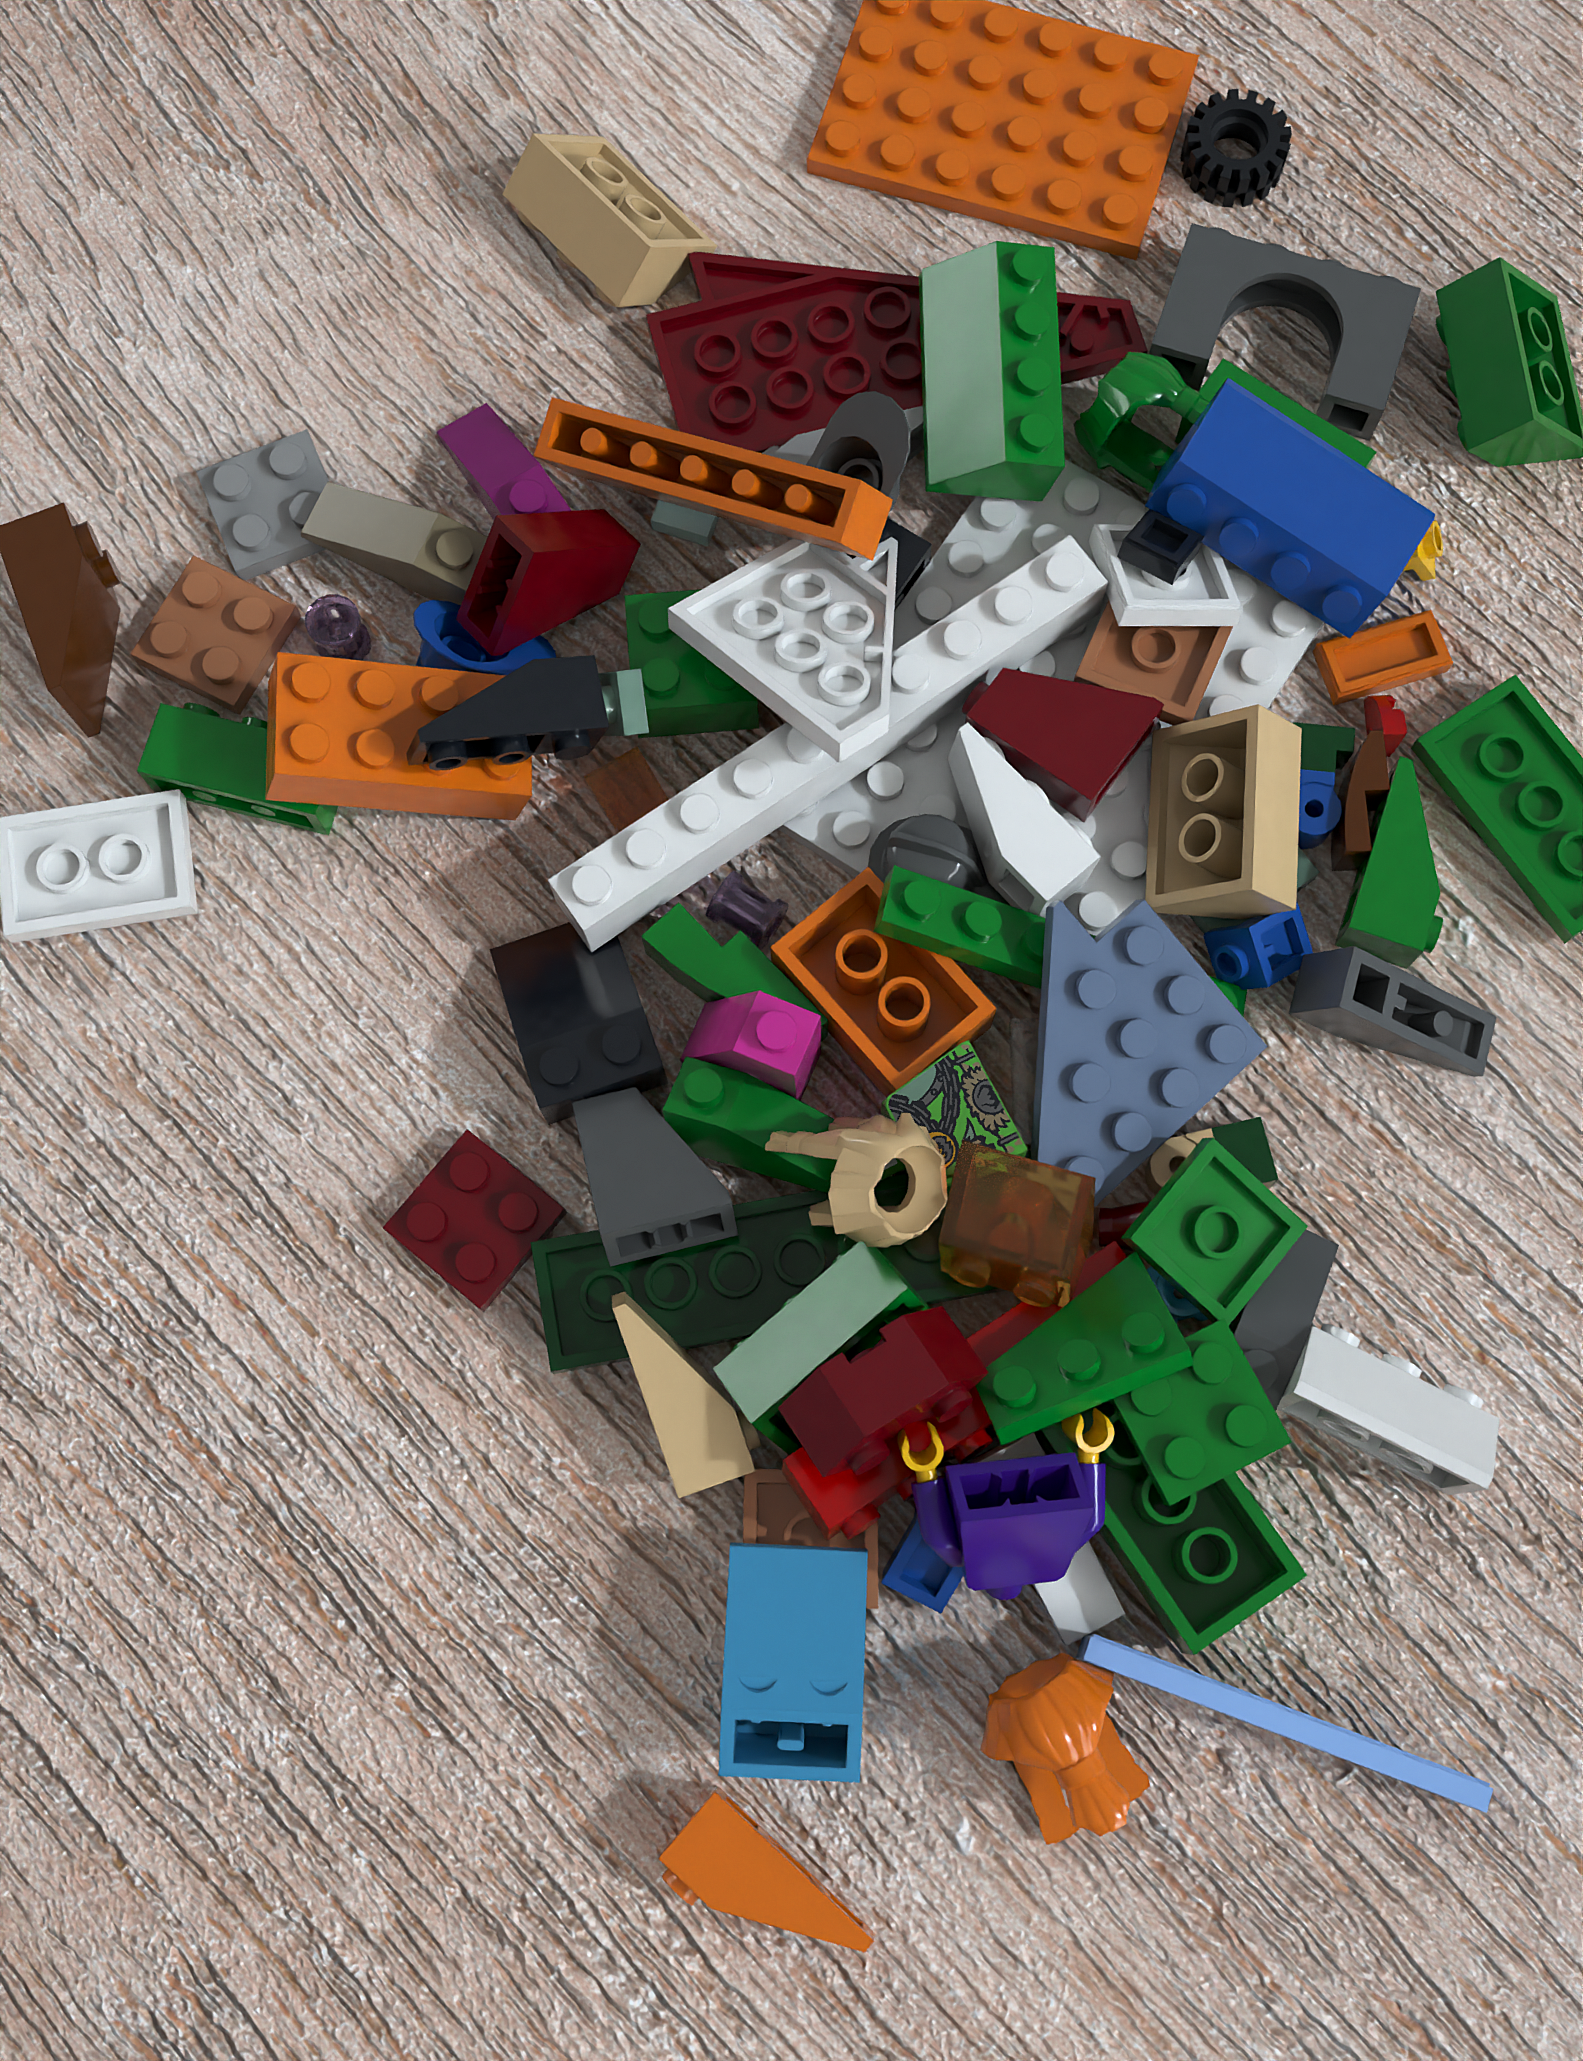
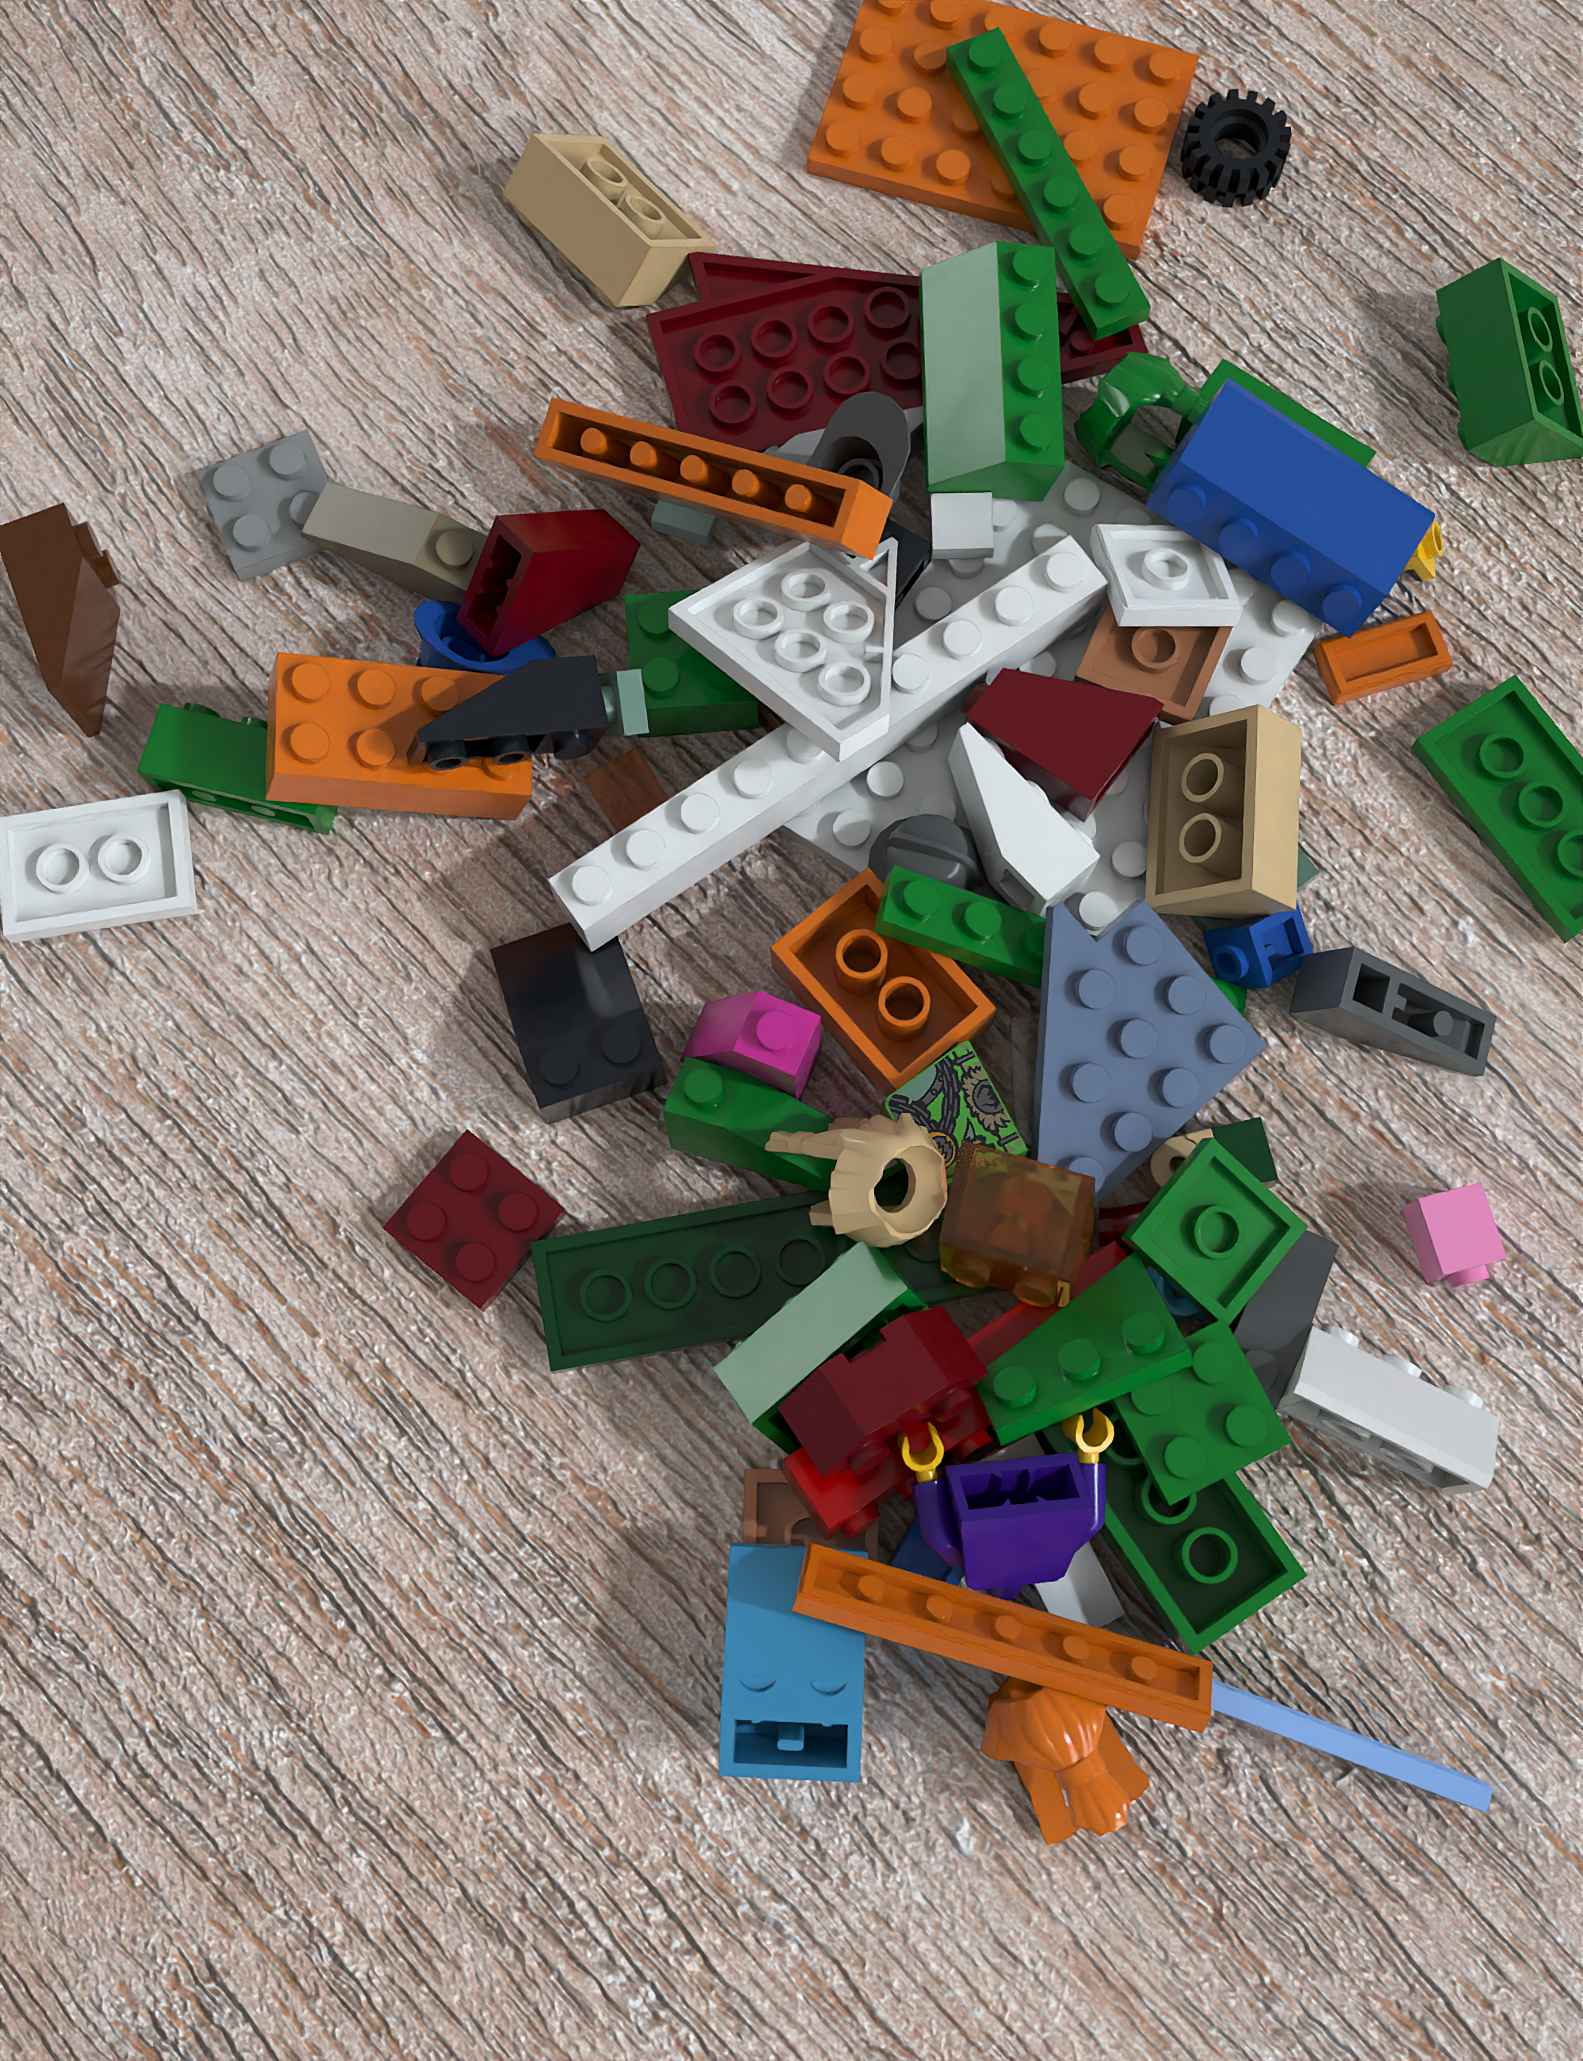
(216, 634): nougat plate -> none
(323, 627): clear purple bush -> none
(499, 465): magenta slope -> none
(647, 1181): dark grey slope -> none
(688, 1407): tan slope -> none
(716, 970): green slope -> none
(746, 910): clear purple bush -> none
(750, 1875): orange slope -> none
(961, 525): none -> white tile
(1005, 1637): none -> orange tile
(1047, 184): none -> green plate
(1160, 546): black tile -> none
(1322, 752): leg -> none
(1356, 312): dark grey arch -> none
(1360, 791): reddish brown slope -> none
(1381, 716): red tile -> none
(1397, 882): green slope -> none
(1454, 1235): none -> bright pink brick

